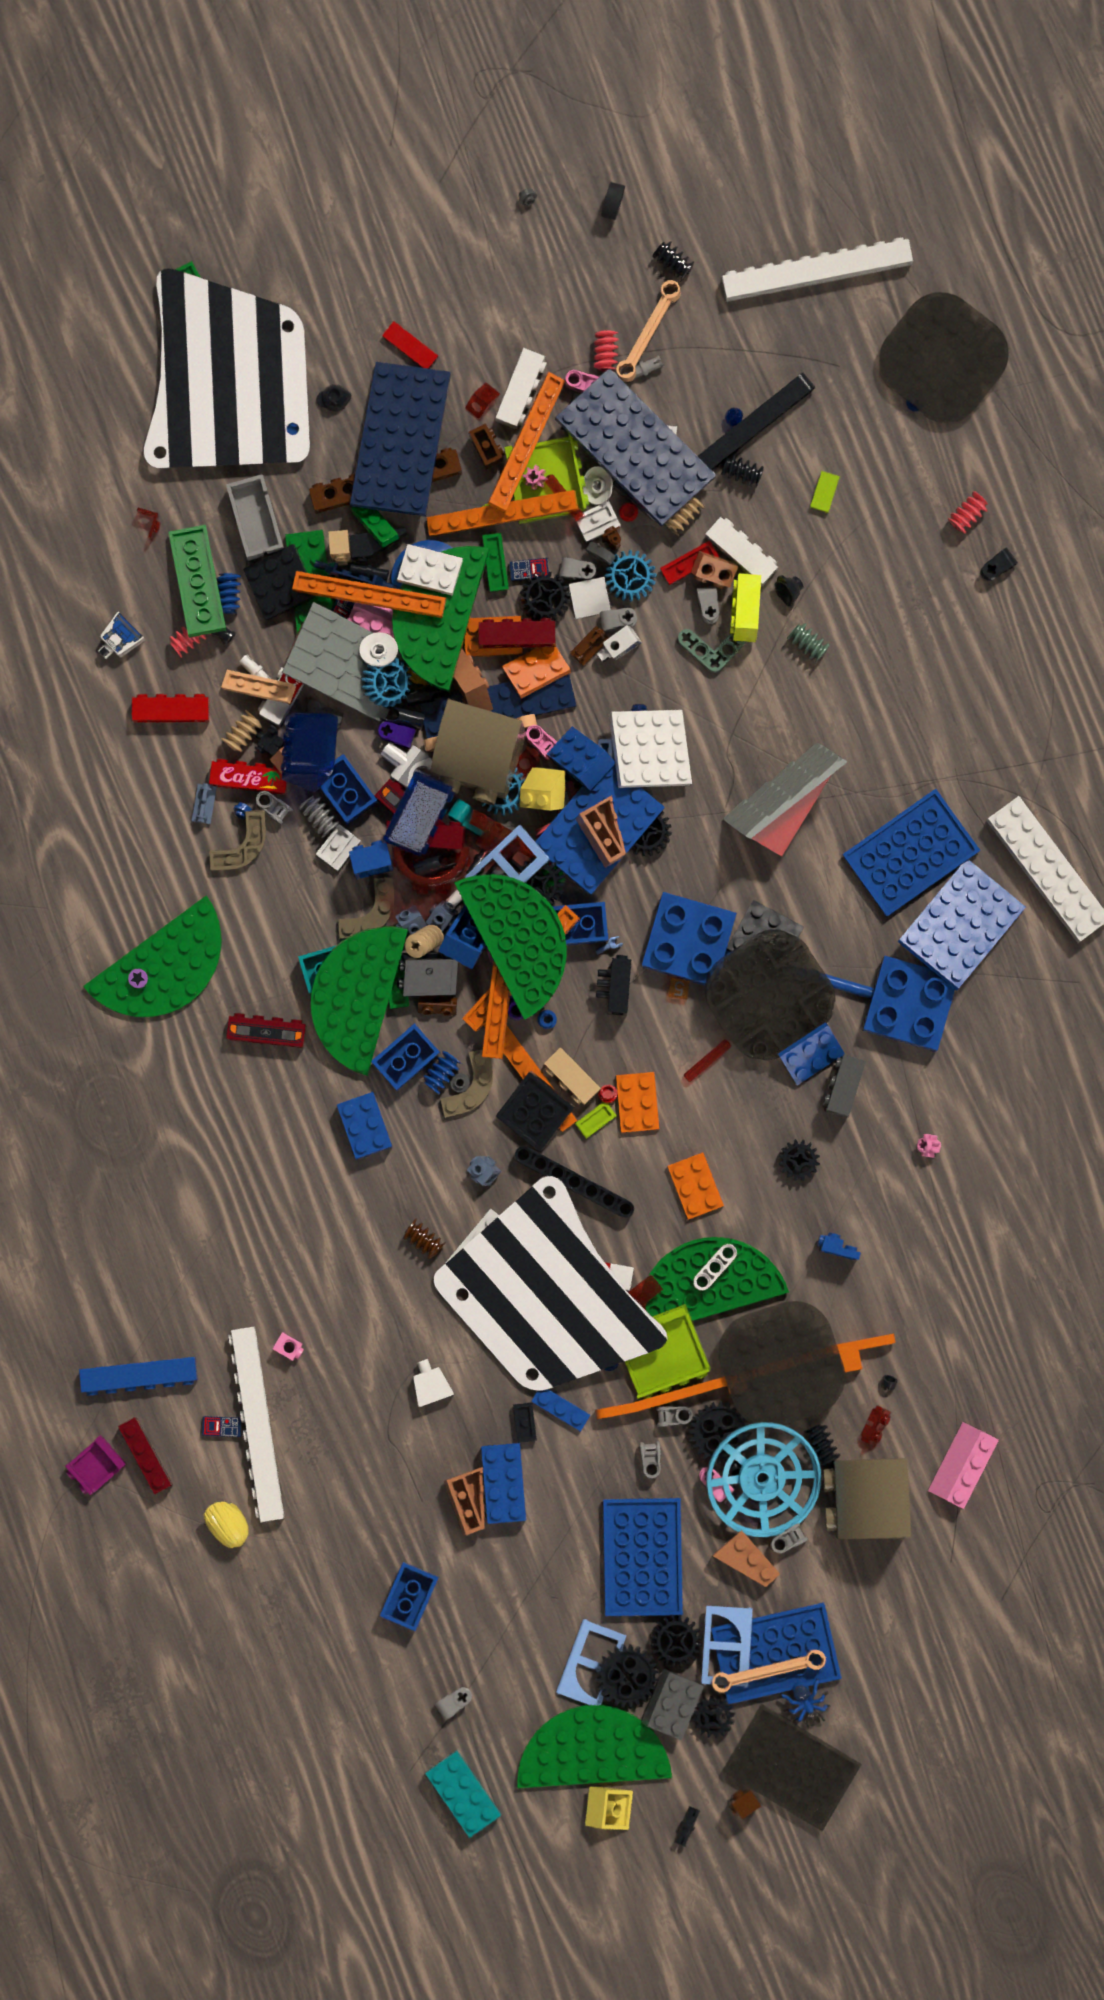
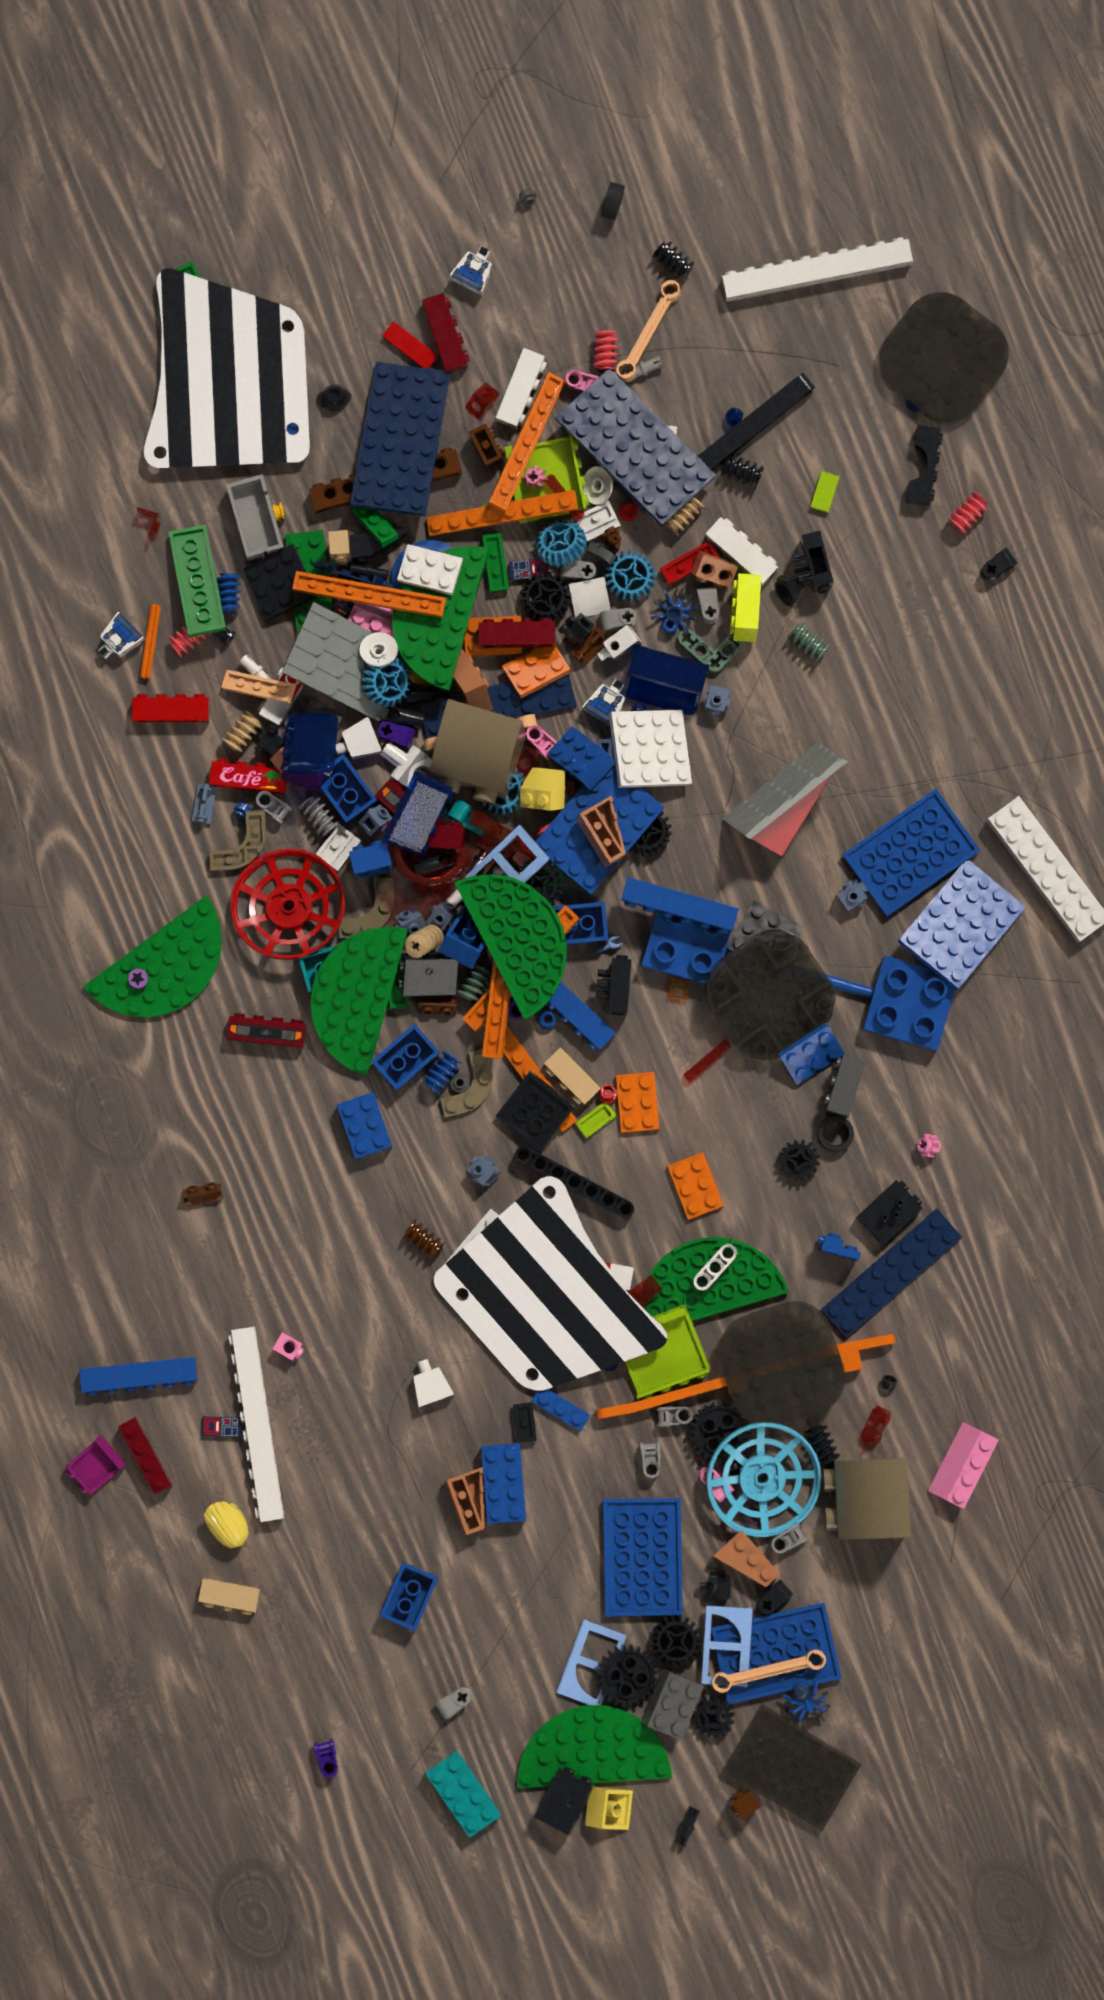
(150, 641): none -> orange axle
(193, 1194): none -> reddish brown hinge
(229, 1596): none -> tan brick
(278, 511): none -> yellow bush
(284, 894): none -> red dish
(326, 1756): none -> dark purple piece
(359, 741): none -> white torso
(375, 819): none -> sand blue brick
(445, 333): none -> dark red brick
(473, 271): none -> torso
(475, 983): none -> sand green piece
(561, 543): none -> dark azure gear
(565, 1800): none -> black piece
(579, 629): none -> black piece
(581, 1017): none -> blue brick
(605, 701): none -> torso
(665, 680): none -> clear blue windscreen
(674, 612): none -> animal
(679, 904): none -> blue brick
(716, 693): none -> sand blue brick
(717, 1586): none -> black piece
(777, 1595): none -> black piece
(815, 563): none -> black piece
(835, 1119): none -> black tyre
(850, 900): none -> sand blue brick
(890, 1211): none -> black piece
(891, 1273): none -> dark blue plate
(926, 441): none -> black arch

